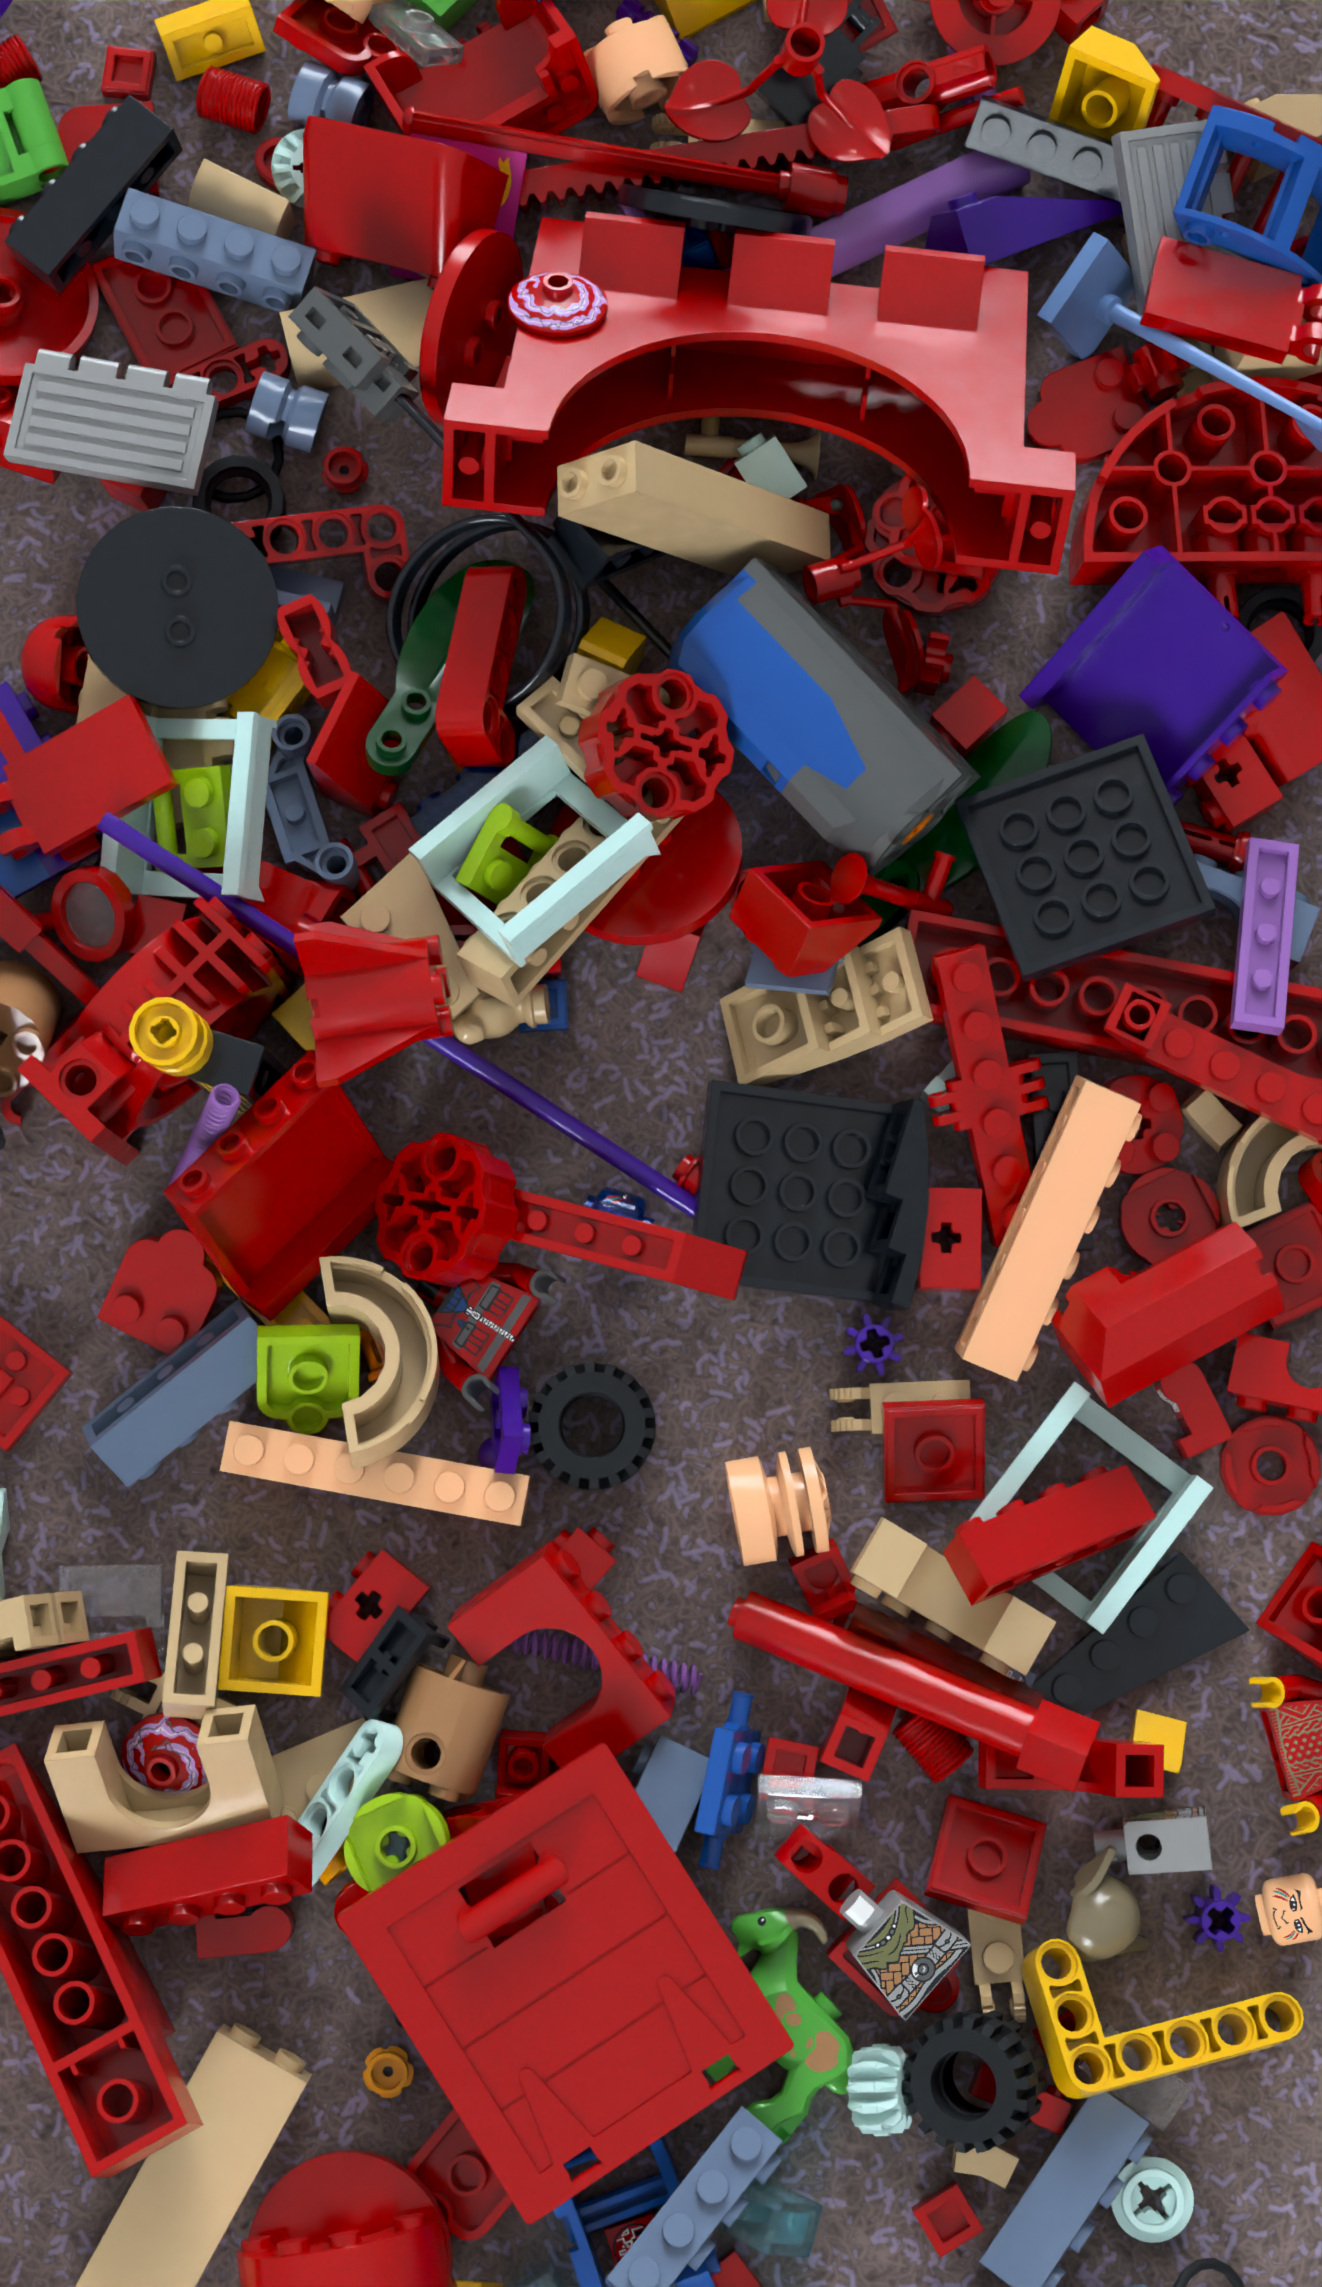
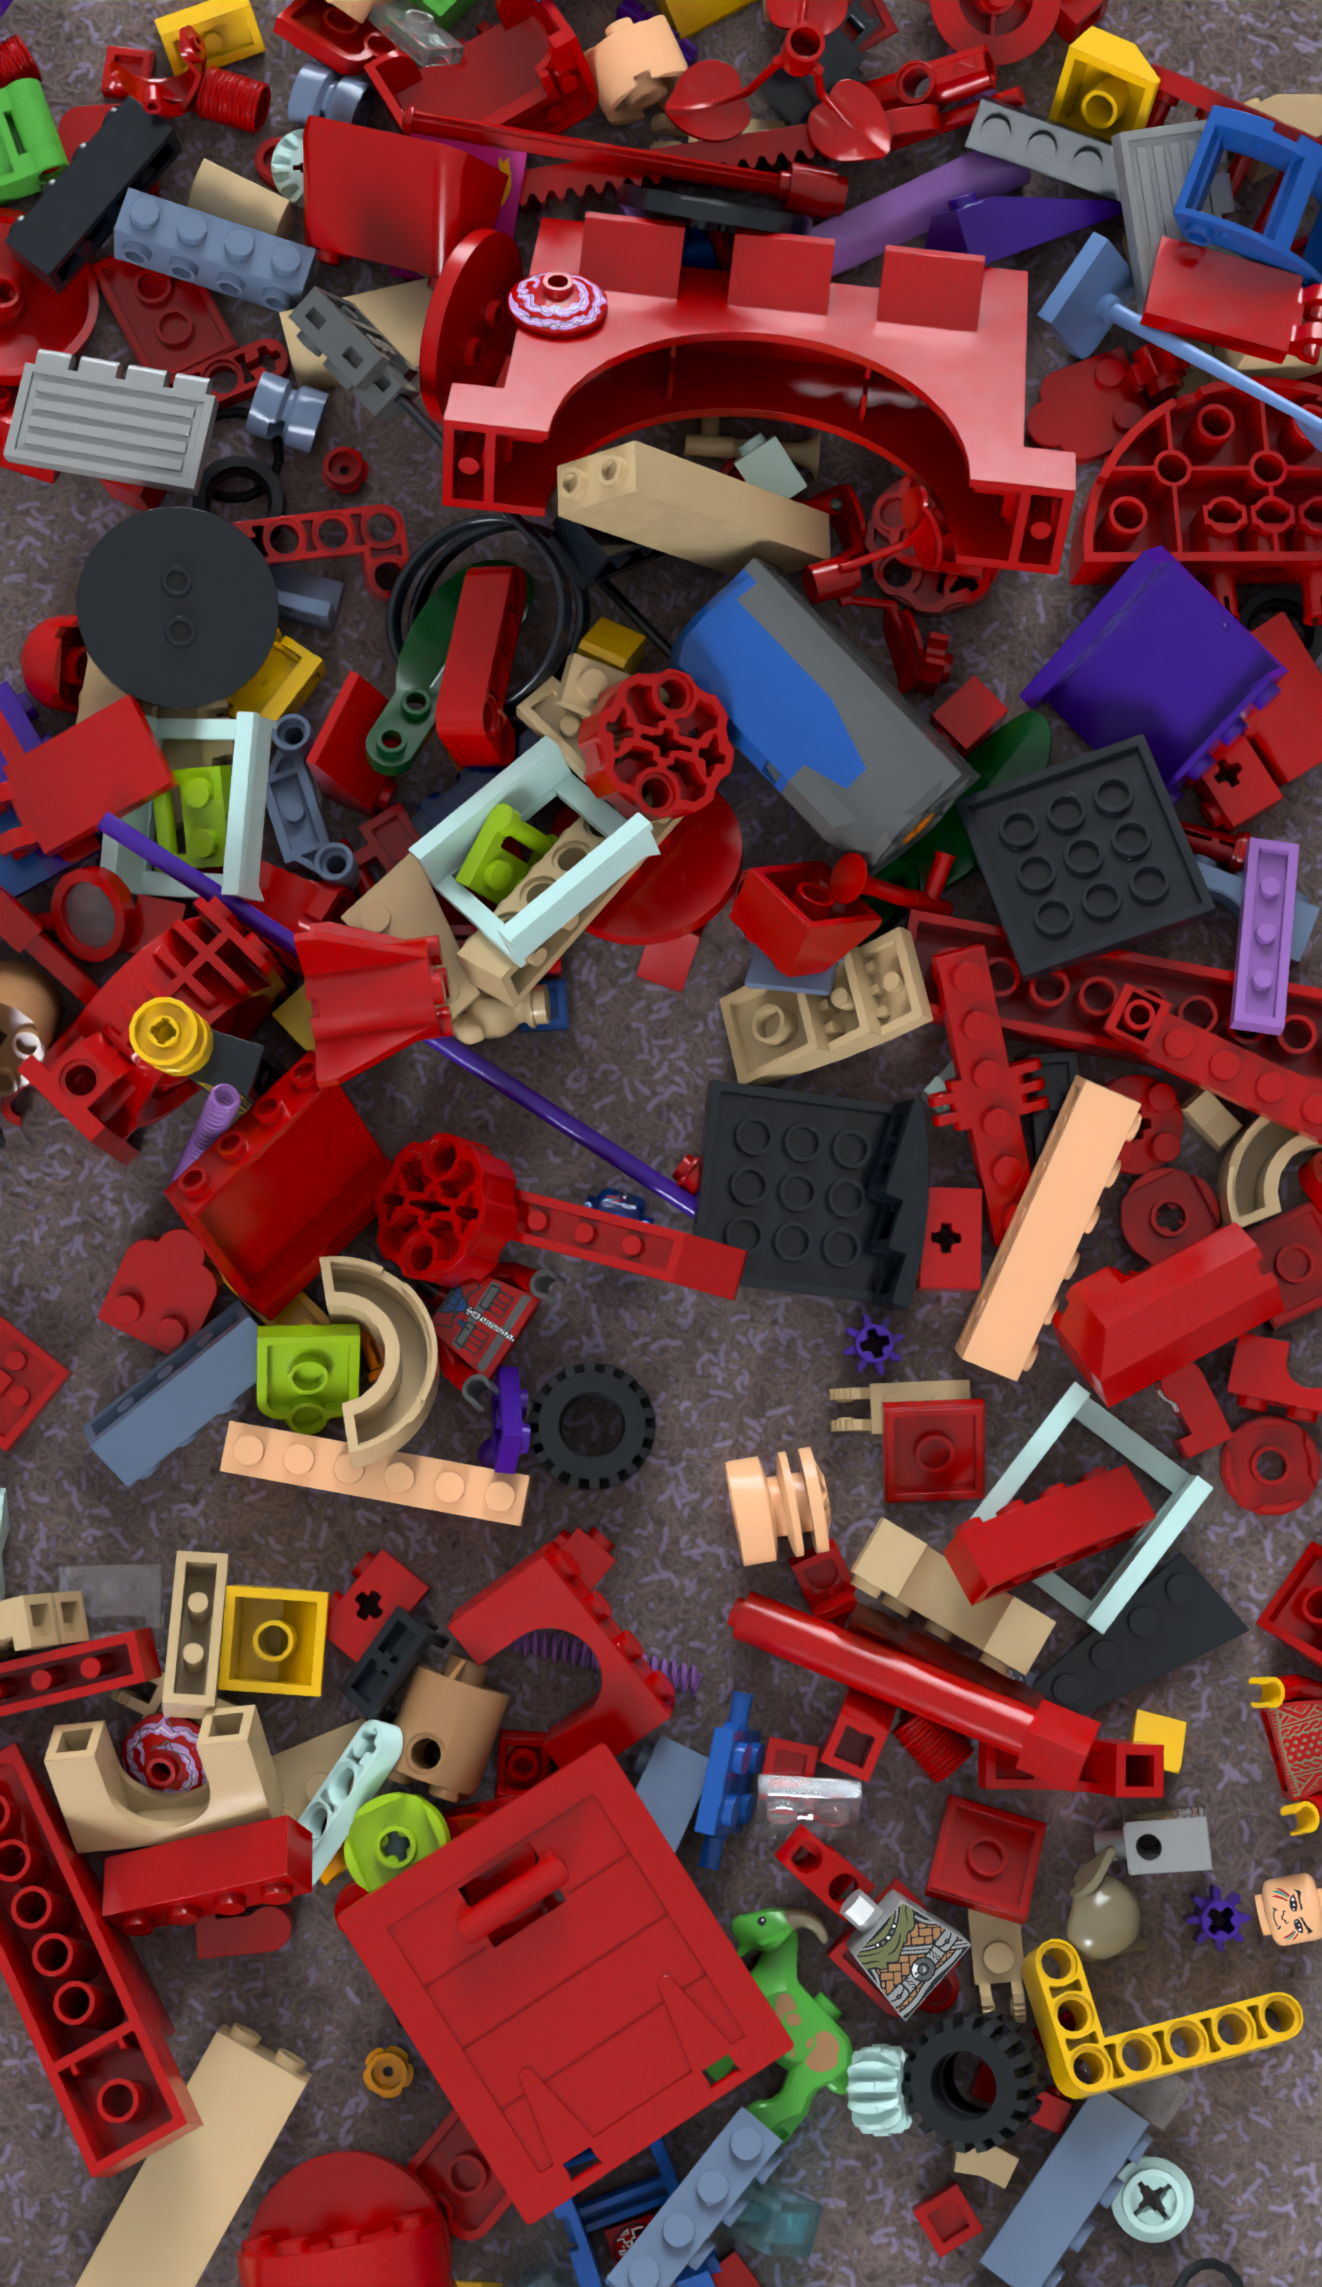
(168, 95): none -> red helmet
(316, 647): red brick -> none

